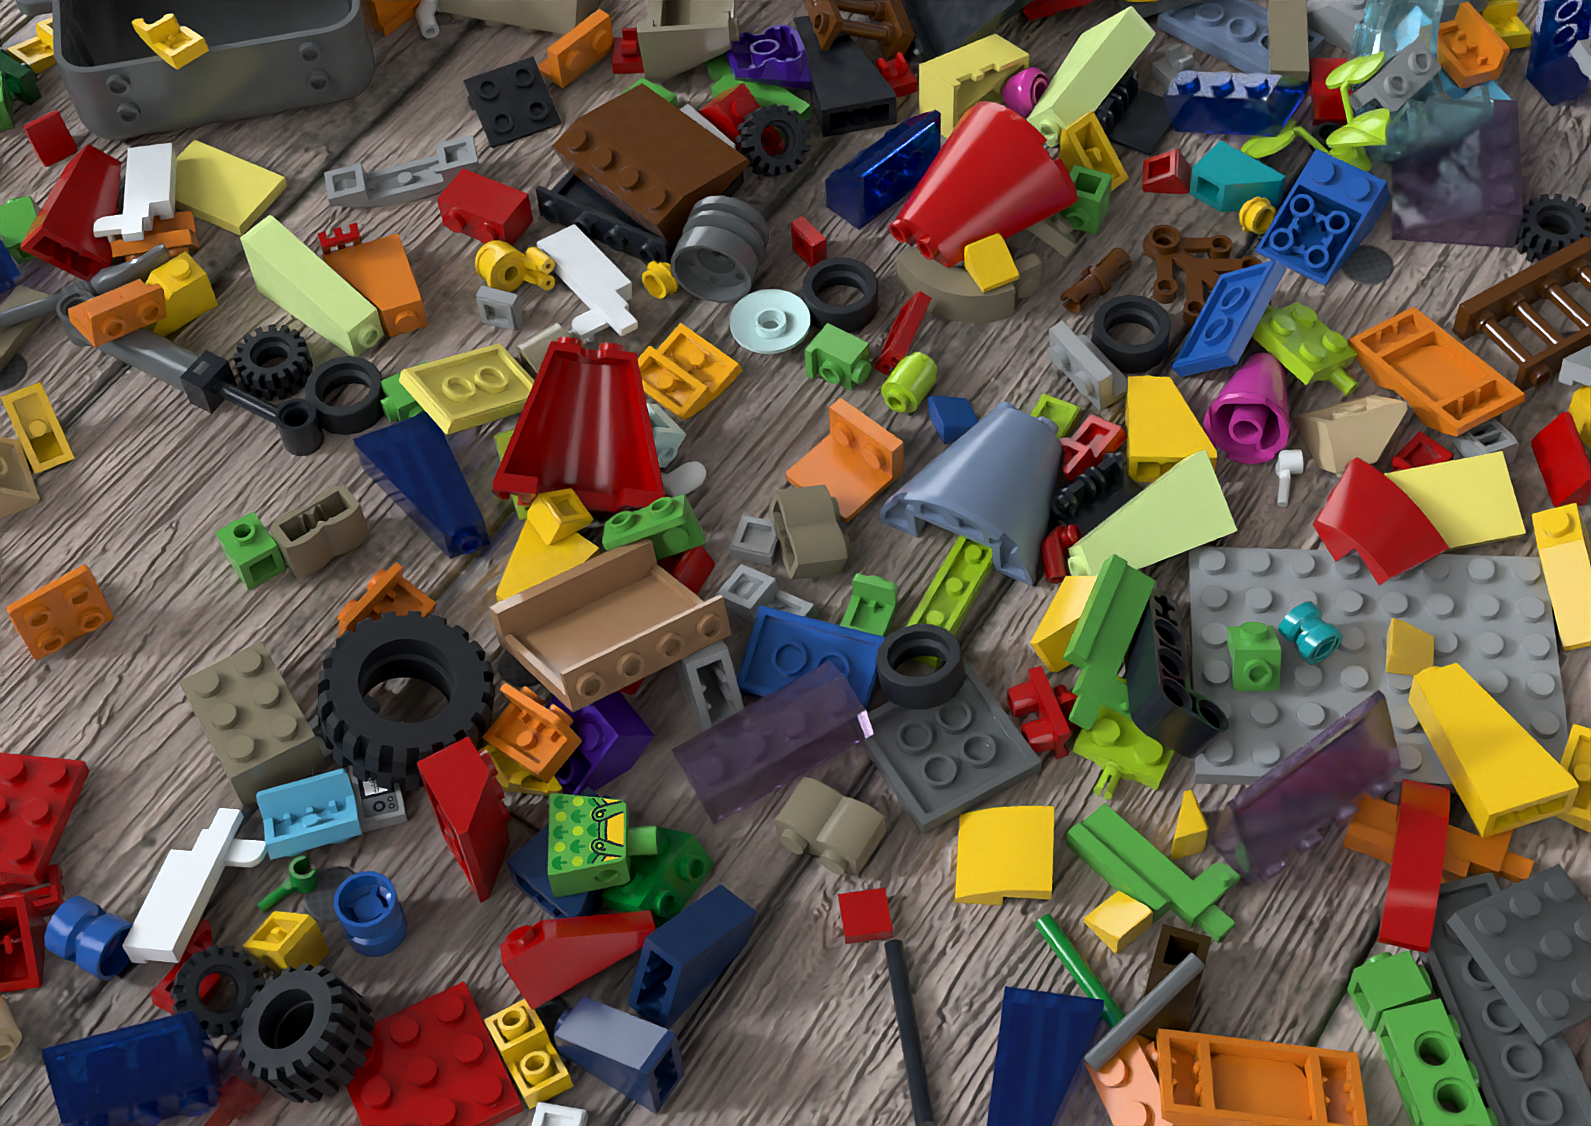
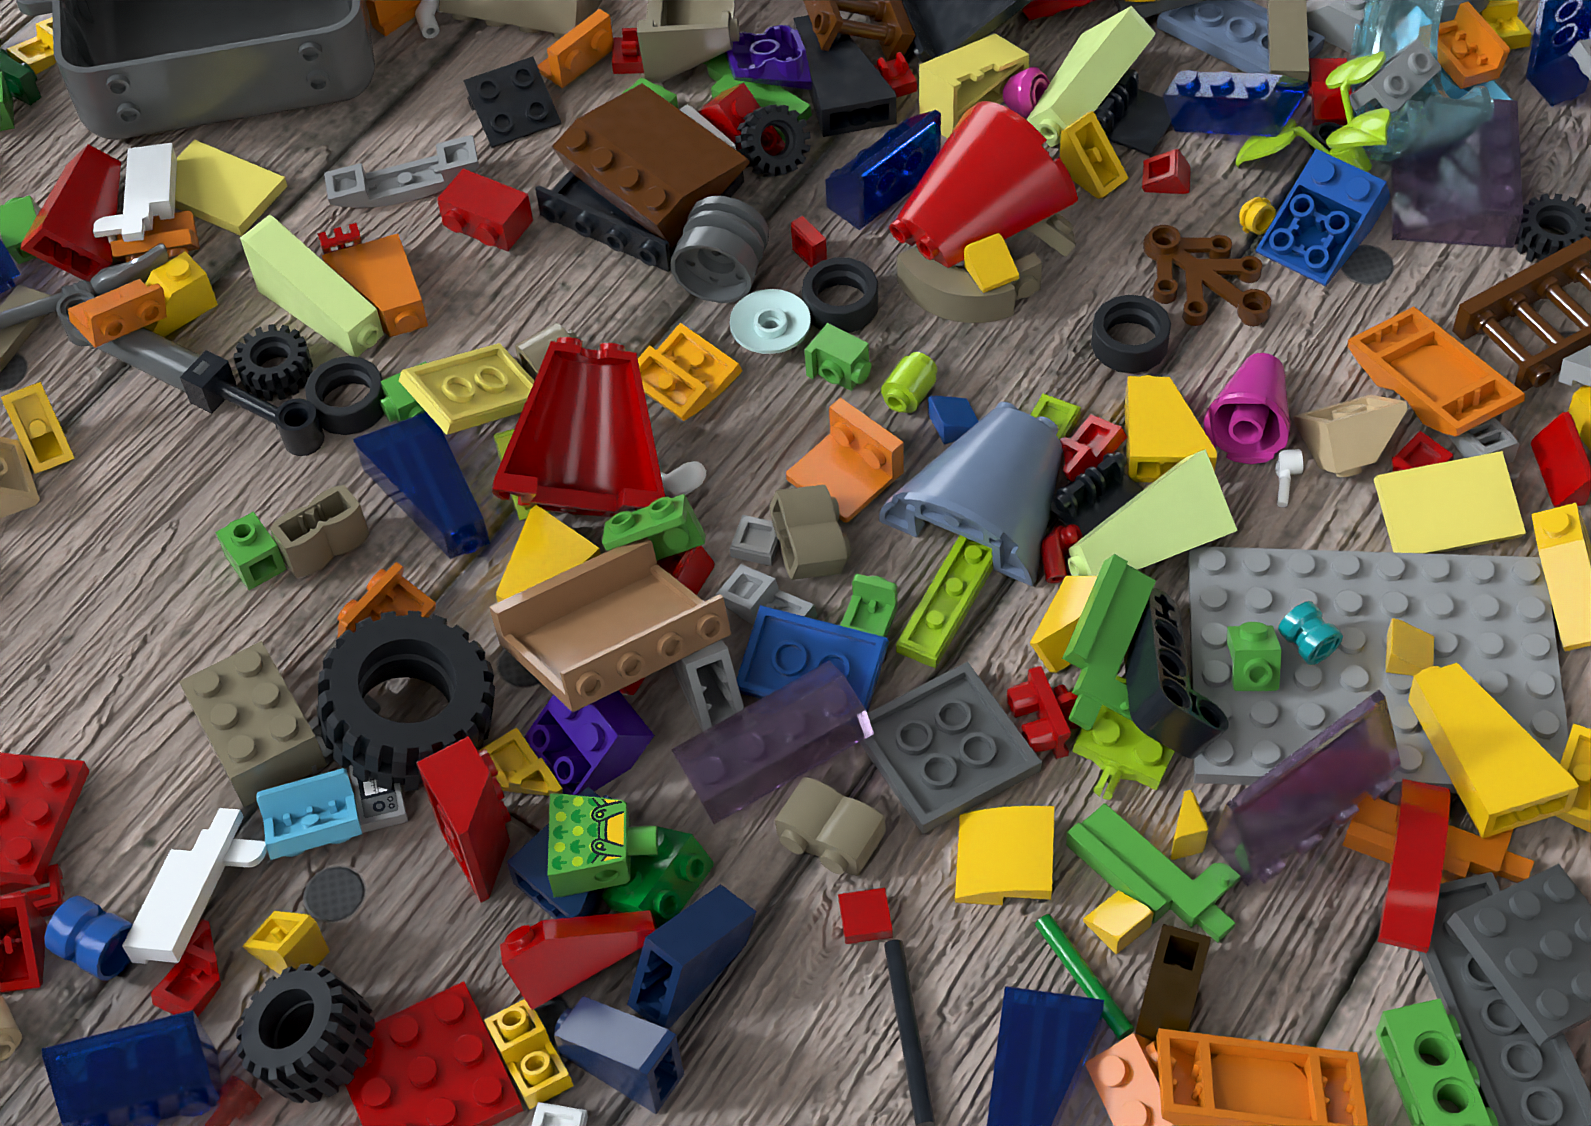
(50, 138): red slope -> none
(60, 612): orange bracket -> none
(170, 41): yellow slope -> none
(208, 962): black tyre -> none
(296, 882): green hand -> none
(370, 913): blue wheel -> none
(499, 308): light grey tile -> none
(507, 267): yellow piece -> none
(531, 734): orange bracket -> none
(558, 515): yellow slope -> none
(593, 281): white piece -> none
(659, 279): yellow plate -> none
(666, 434): light aqua bracket -> none
(902, 332): red tile -> none
(927, 690): black tyre -> none
(1086, 366): light grey bracket -> none
(1093, 199): bright green brick -> none
(1096, 280): reddish brown pin -> none
(1144, 1012): dark grey bar -> none
(1174, 61): light grey tile -> none
(1229, 318): blue tile -> none
(1231, 178): teal slope -> none
(1306, 346): lime plate -> none
(1378, 521): red slope -> none
(1388, 984): bright green brick -> none

